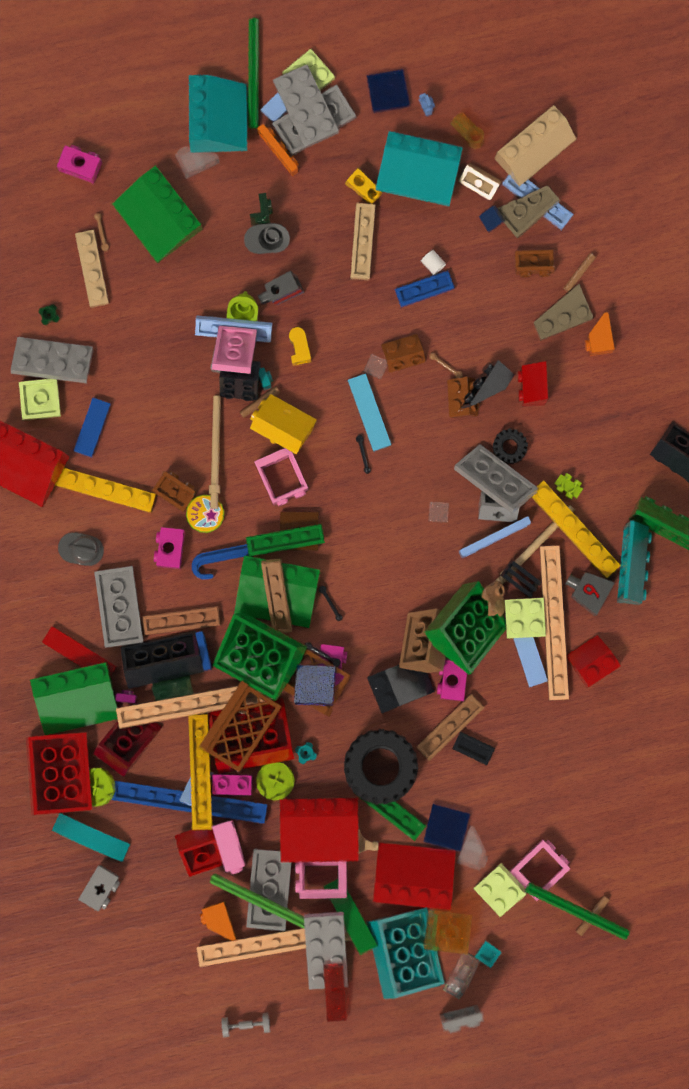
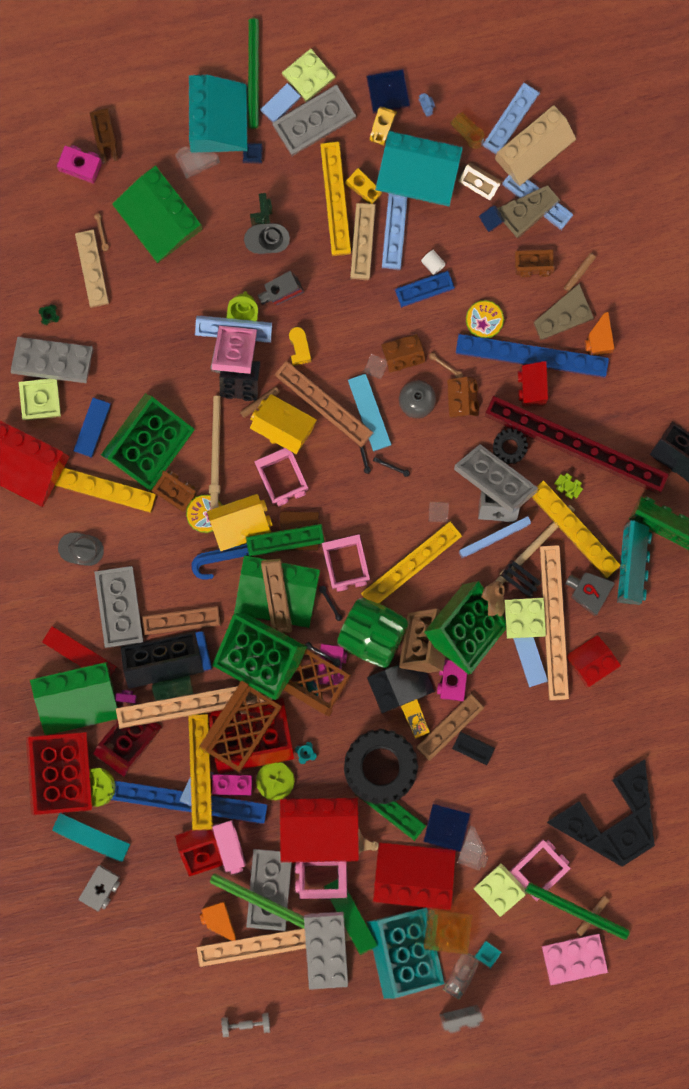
(103, 133): none -> reddish brown hinge
(147, 441): none -> green slope
(173, 559): dark pink brick -> none
(239, 520): none -> yellow piece
(253, 153): none -> dark blue tile
(265, 378): teal plate -> none
(278, 149): orange plate -> none
(305, 106): light grey plate -> none
(315, 685): clear blue tile -> none
(324, 403): none -> nougat tile
(334, 992): clear red plate -> none
(335, 199): none -> yellow plate
(342, 543): none -> bright pink window
(372, 632): none -> green wheel
(382, 125): none -> yellow leg
(394, 232): none -> light blue tile
(406, 473): none -> black hinge
(412, 564): none -> yellow plate
(415, 718): none -> yellow leg
(417, 407): none -> dark grey cylinder
(484, 319): none -> tile
(492, 381): black slope -> none
(511, 118): none -> light blue tile
(529, 354): none -> blue plate
(574, 959): none -> bright pink plate
(576, 445): none -> dark red brick
(627, 837): none -> black wing

